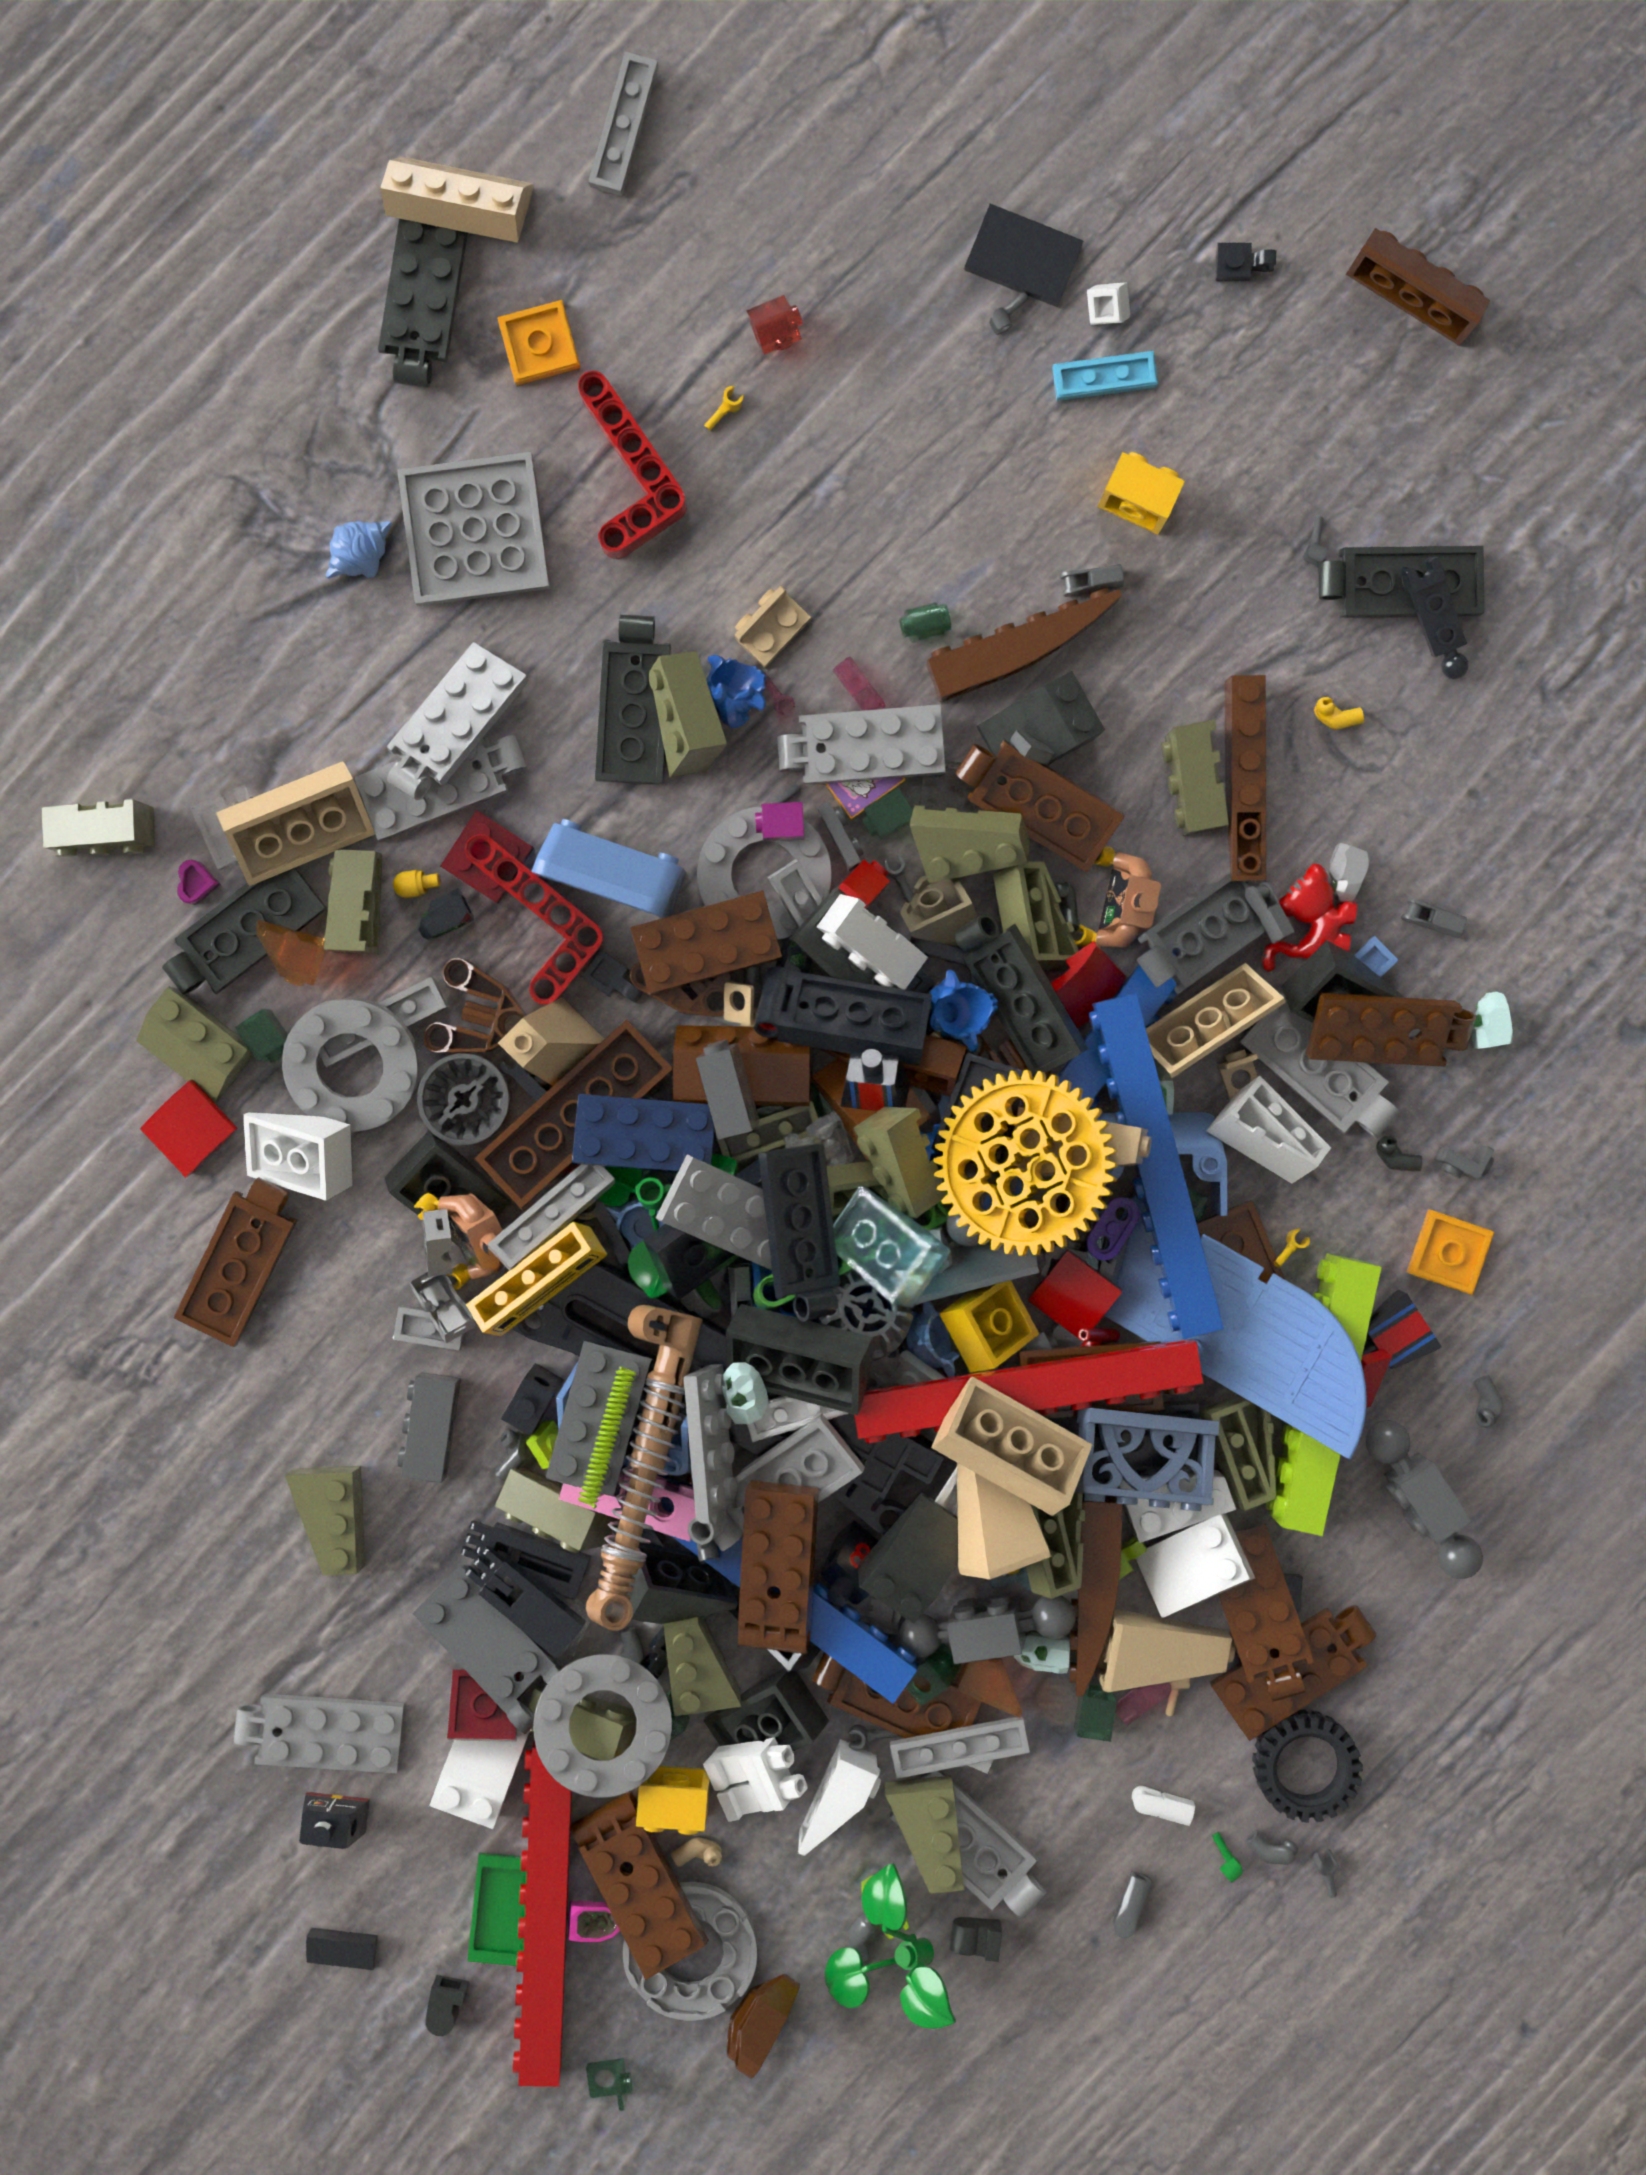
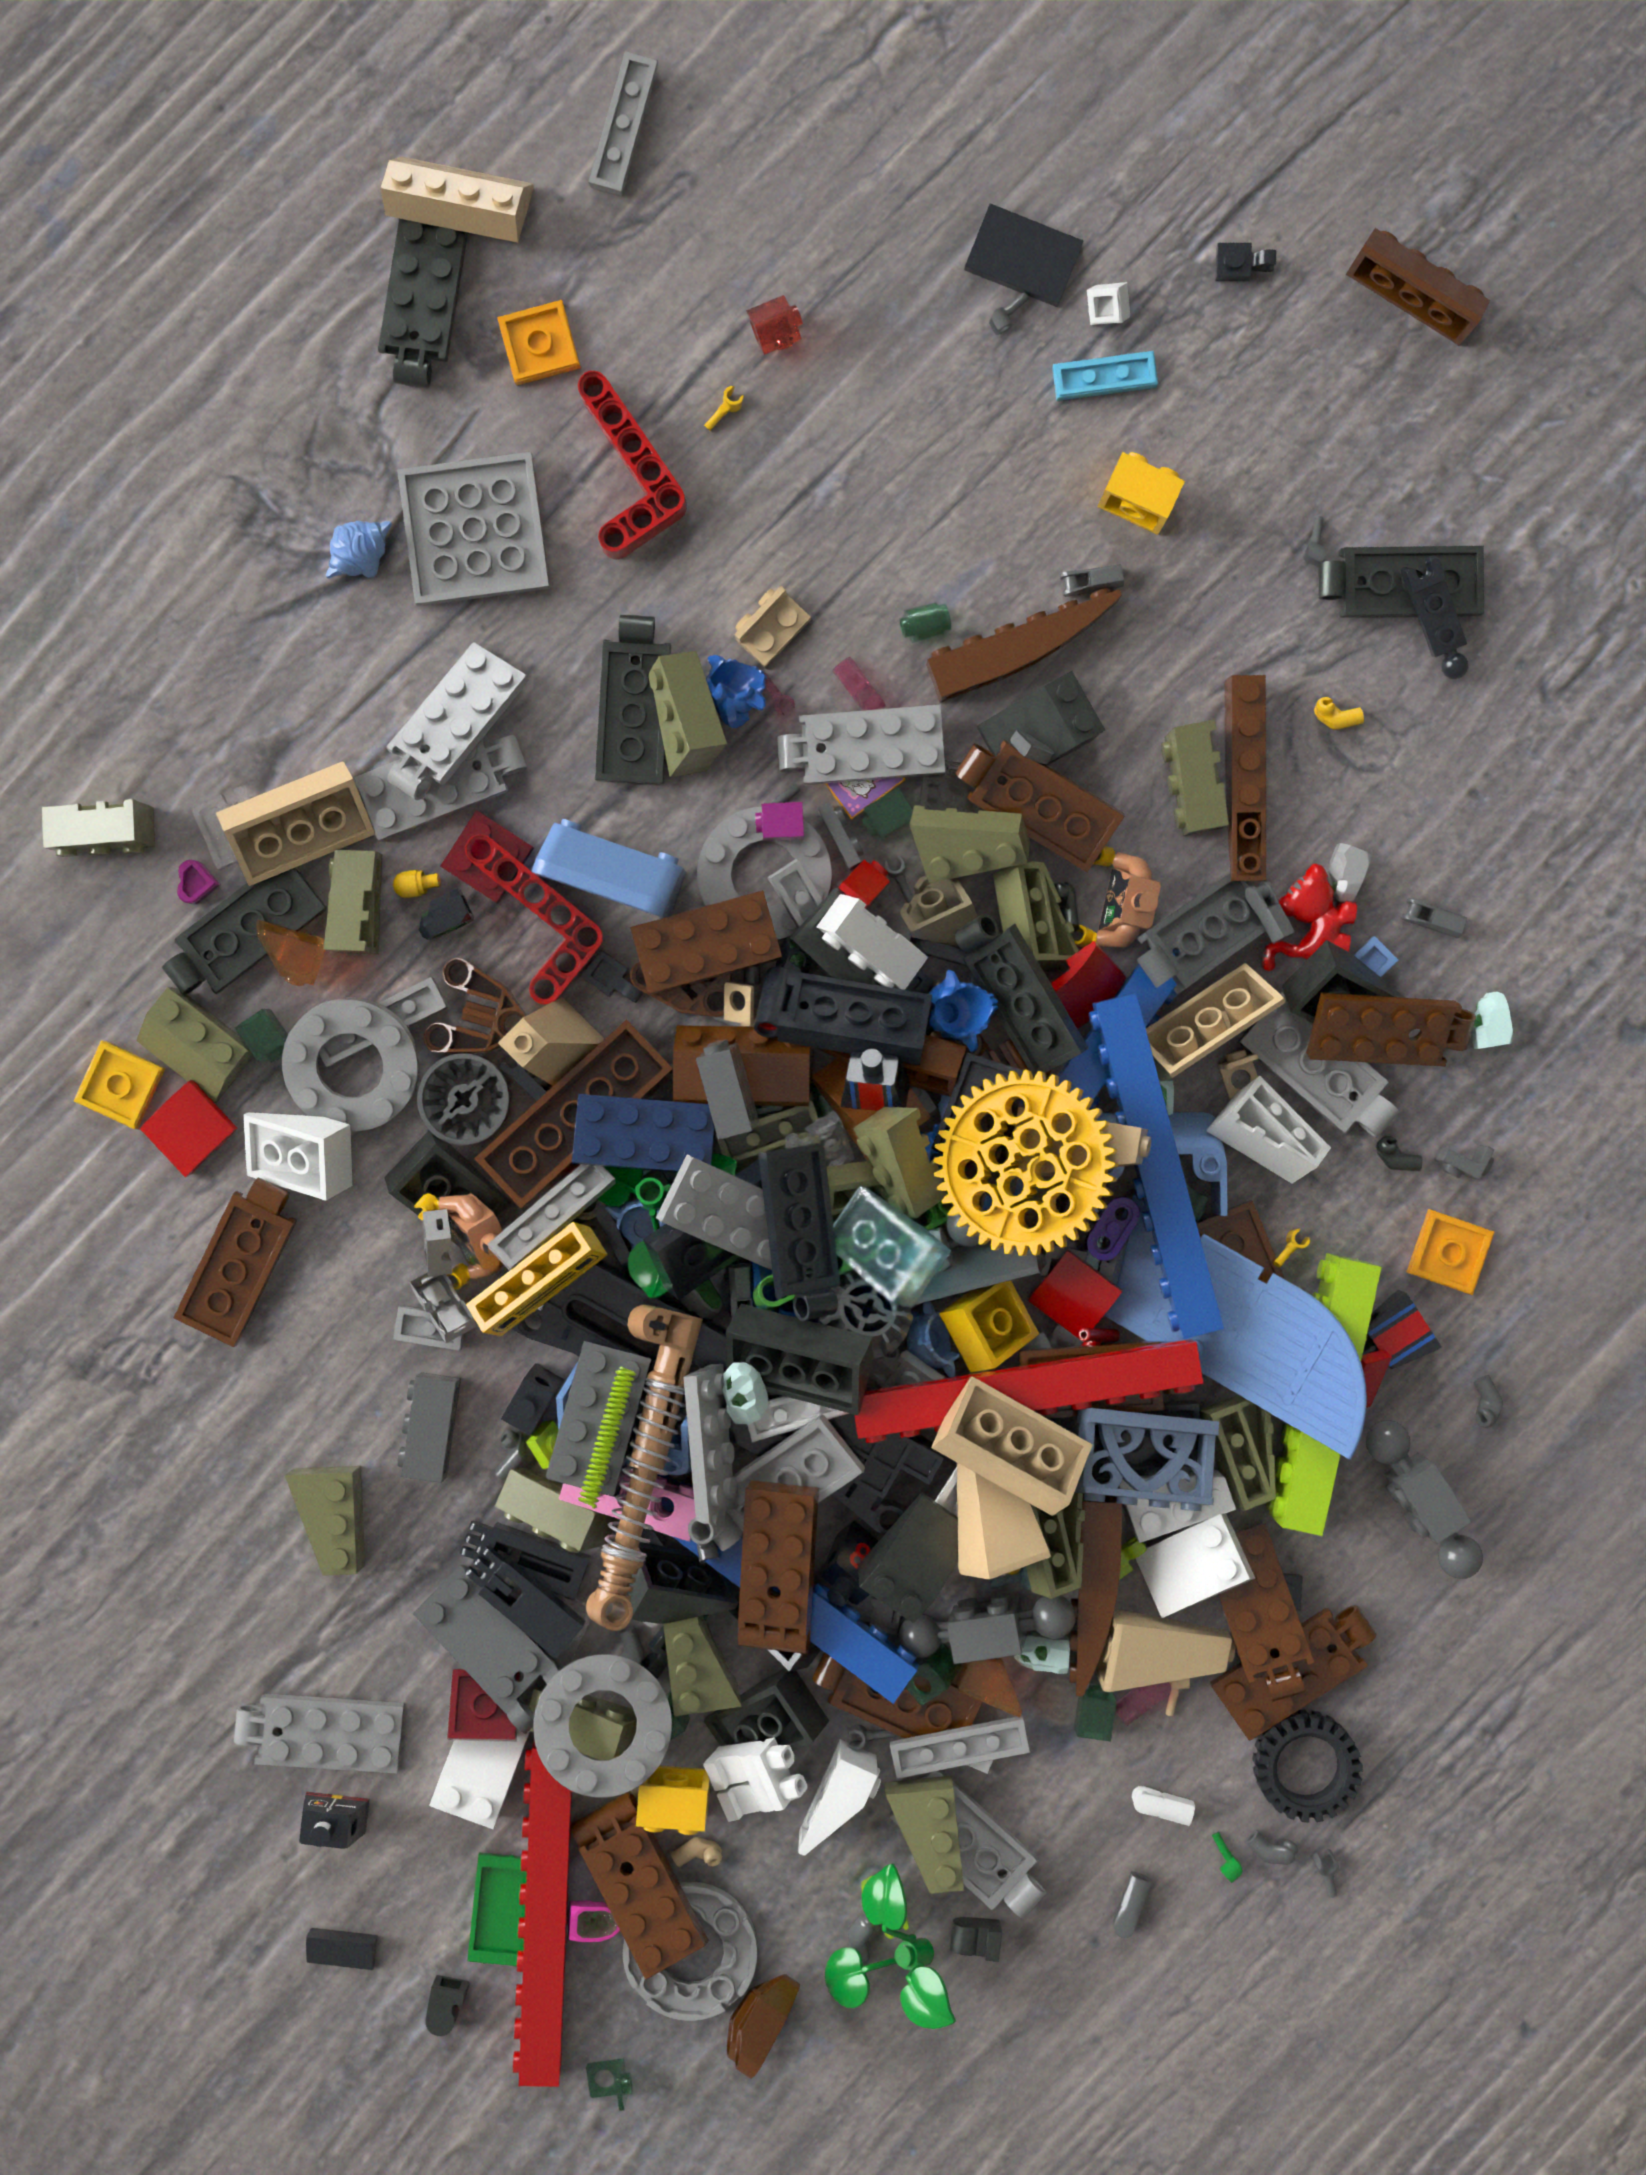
(119, 1084): none -> yellow tile

